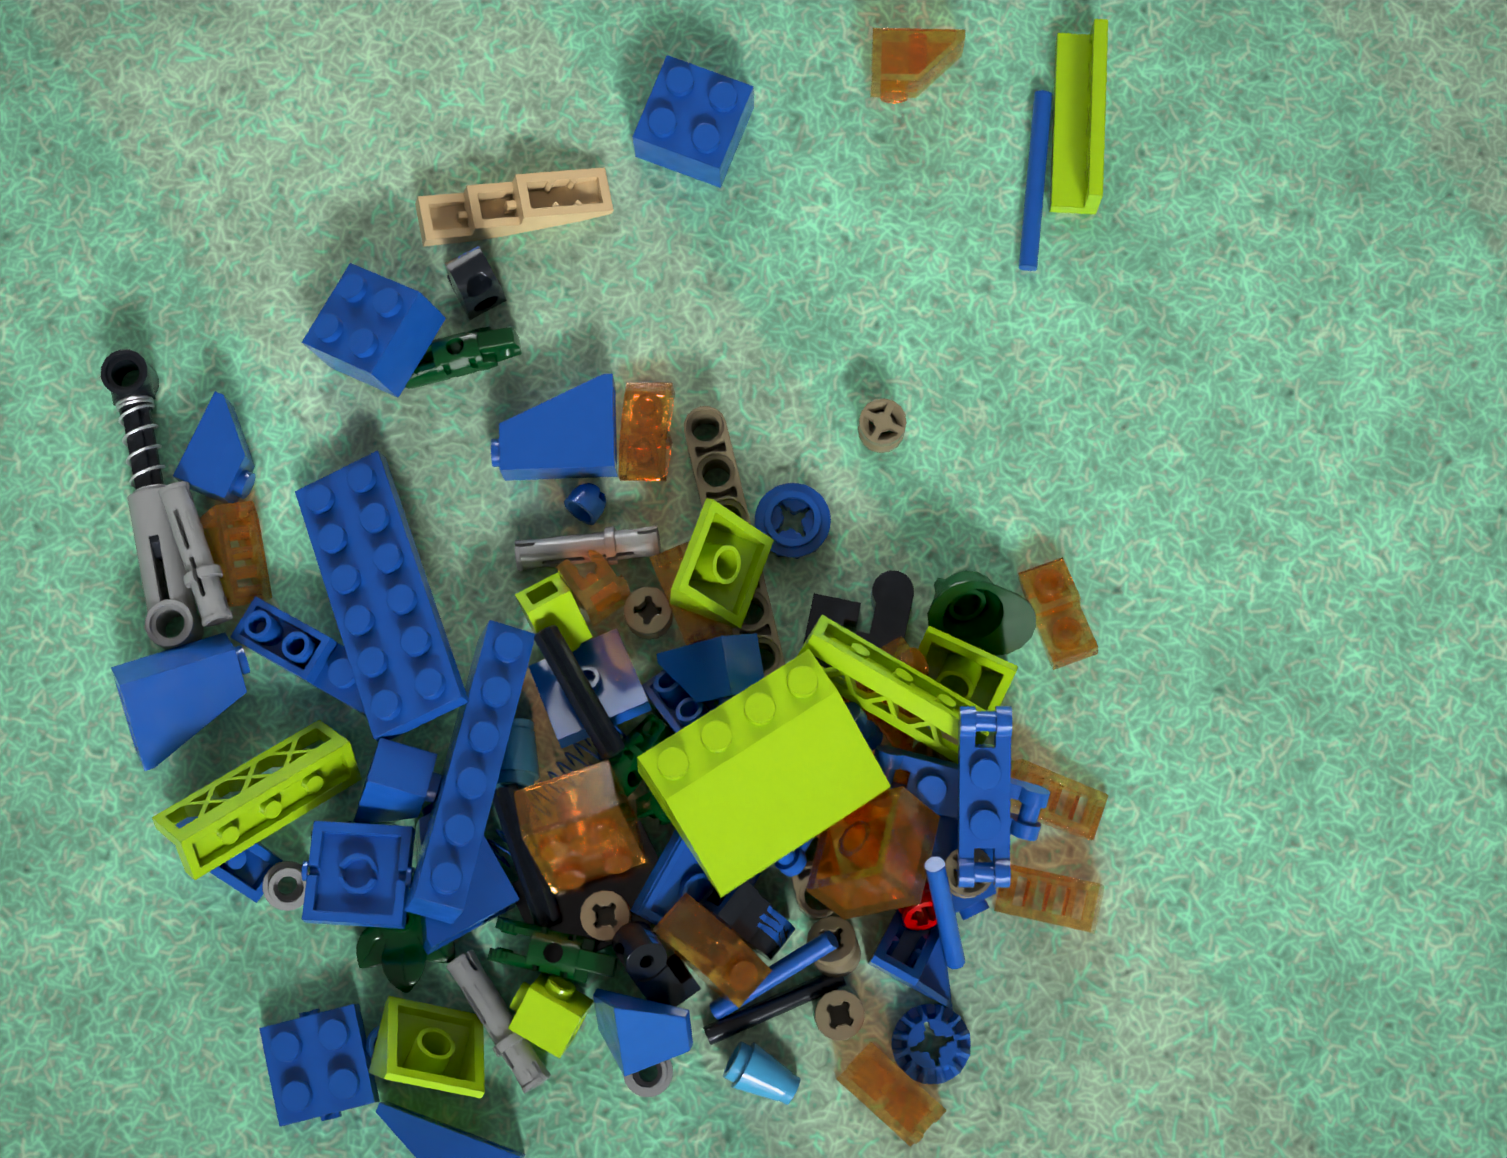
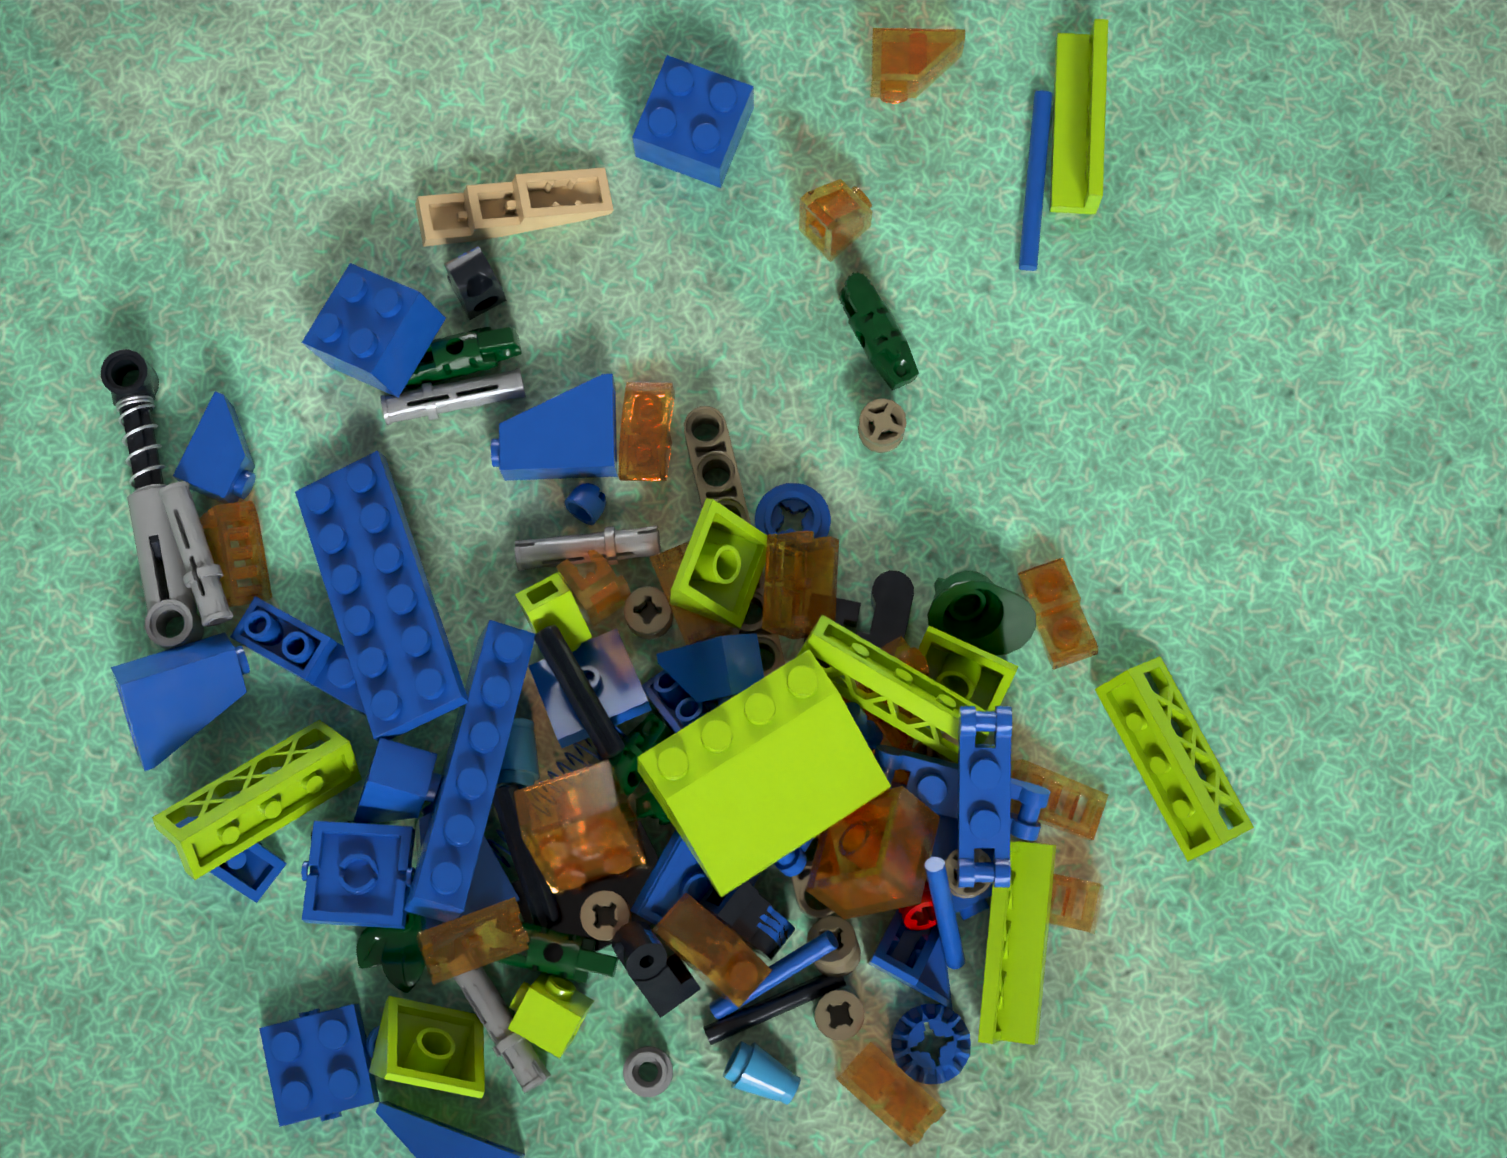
(270, 886): light grey plate -> none
(397, 409): none -> light grey pin
(473, 941): none -> clear orange hinge
(641, 1030): blue slope -> none
(799, 582): none -> clear orange hinge
(834, 217): none -> clear orange slope
(877, 332): none -> dark green hinge
(1018, 947): none -> lime fence
(1169, 761): none -> lime fence

